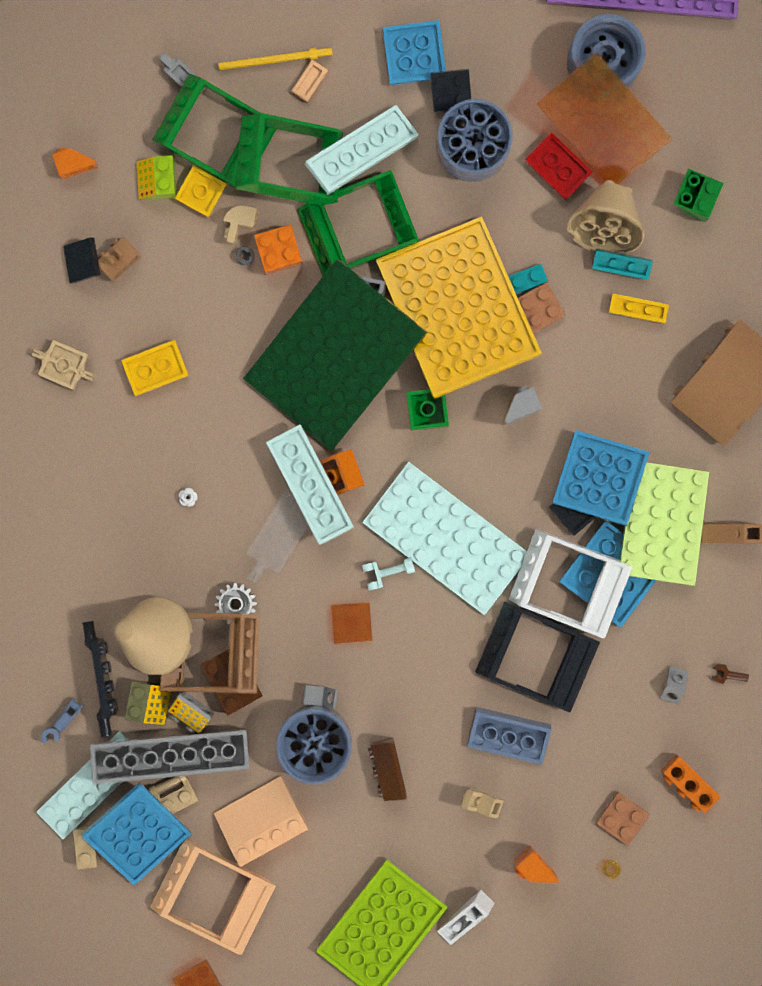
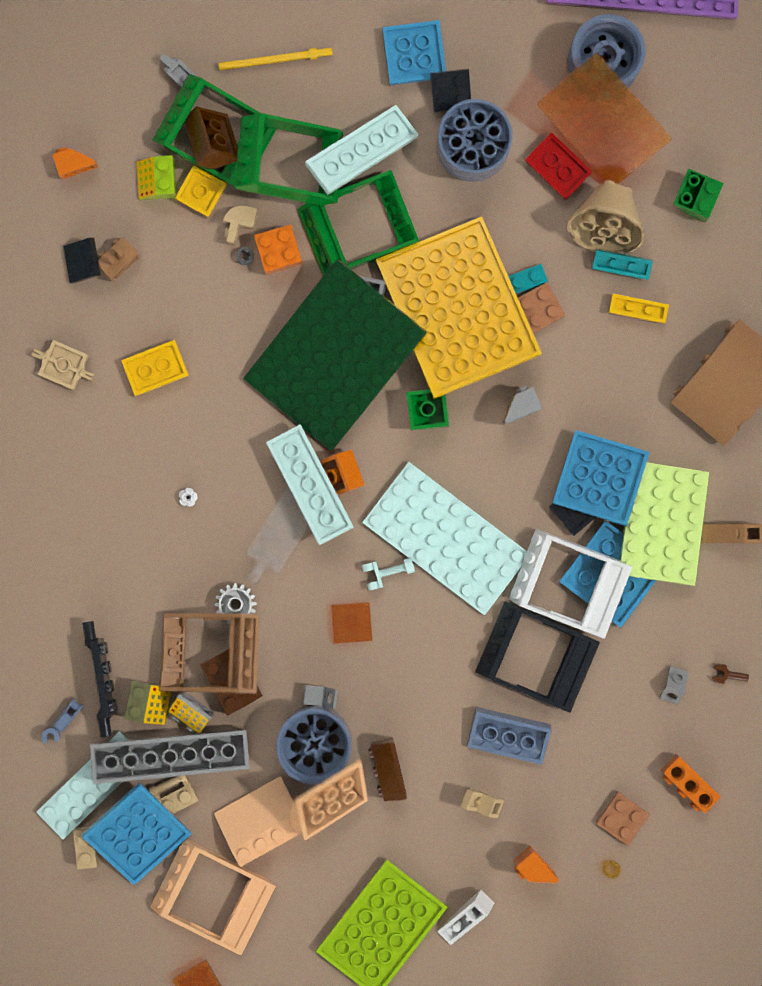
(155, 636): tan cone -> none
(211, 138): none -> reddish brown slope
(309, 81): light nougat tile -> none
(329, 801): none -> light nougat slope

